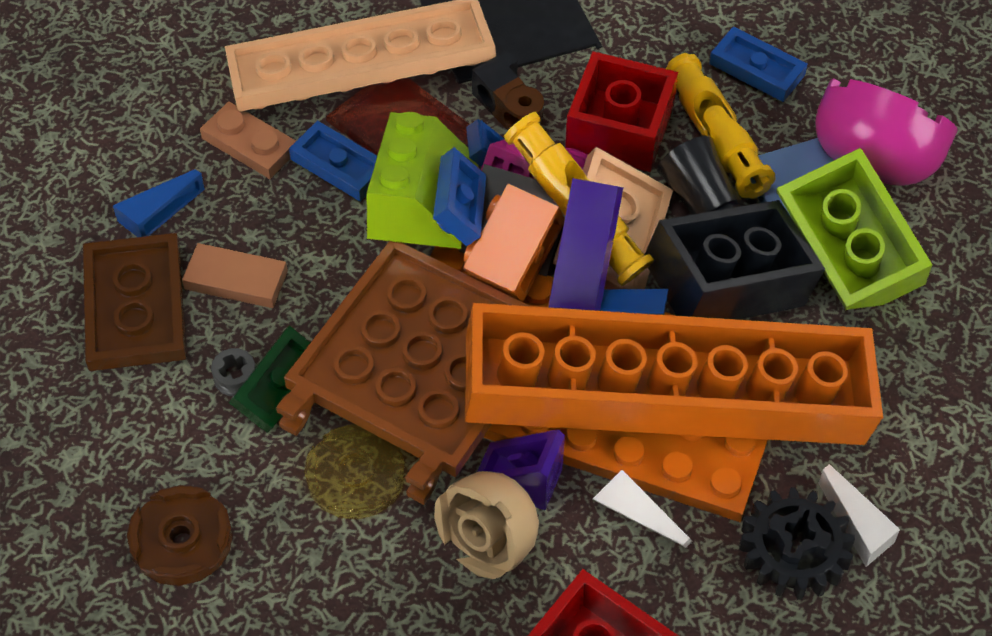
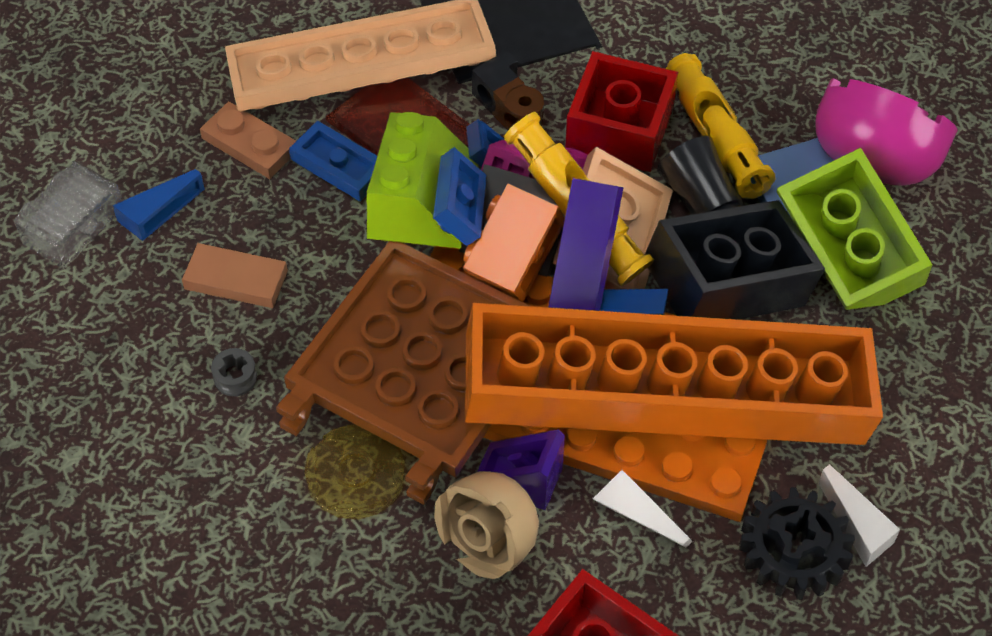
(68, 214): none -> clear brick
(133, 302): reddish brown plate -> none
(177, 512): reddish brown plate -> none
(266, 383): dark green plate -> none
(758, 64): blue plate -> none

